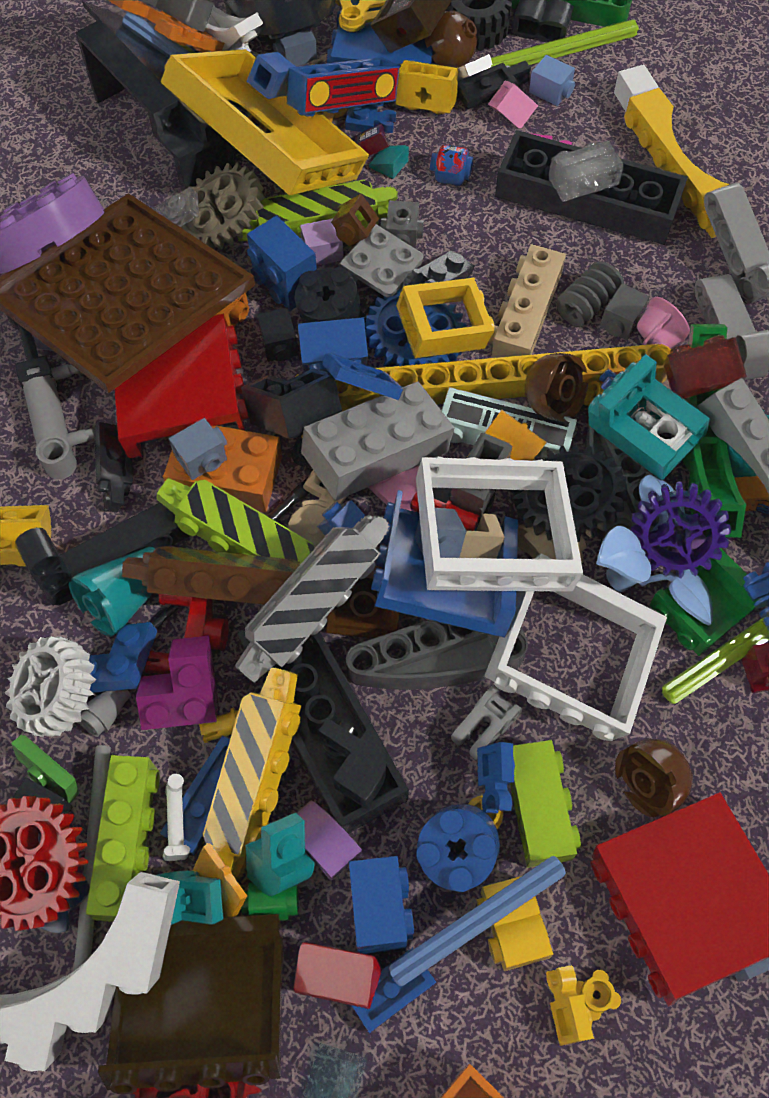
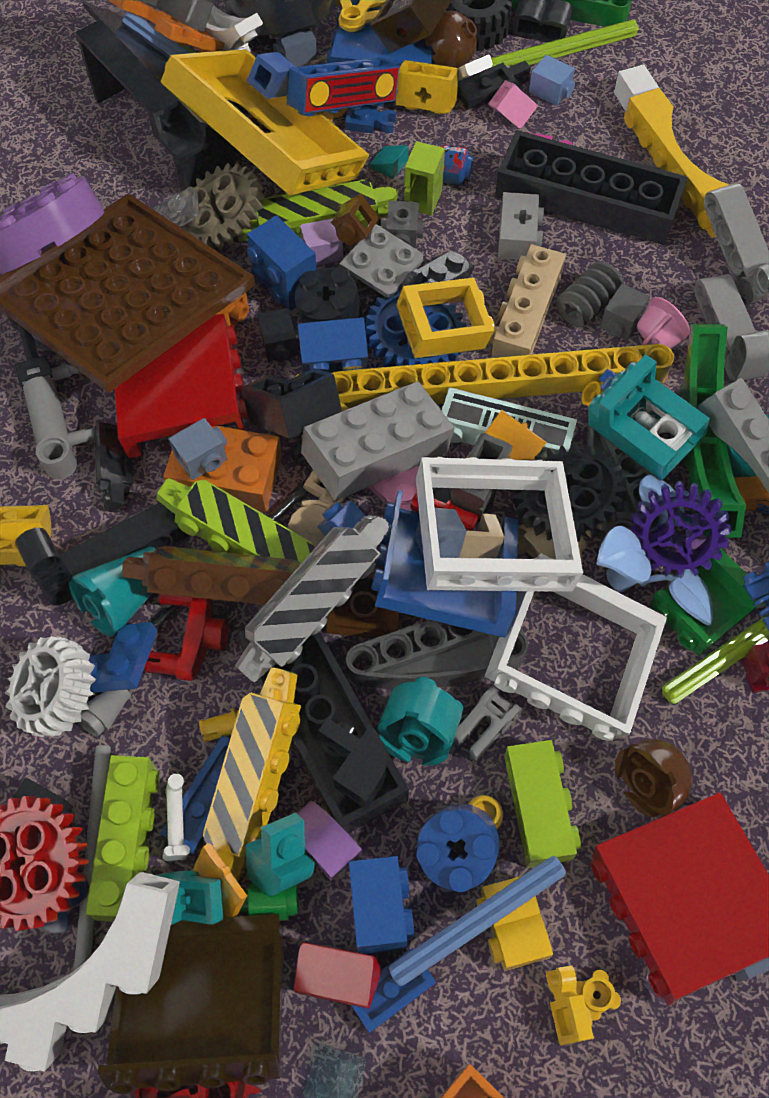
(44, 769): bright green plate -> none
(186, 693): magenta brick -> none
(362, 376): blue tile -> none
(372, 140): dark red slope -> none
(420, 722): none -> teal brick
(424, 176): none -> lime piece
(494, 773): blue plate -> none
(519, 224): none -> light grey brick
(556, 386): reddish brown cylinder -> none
(585, 170): clear brick -> none
(704, 367): clear red brick -> none

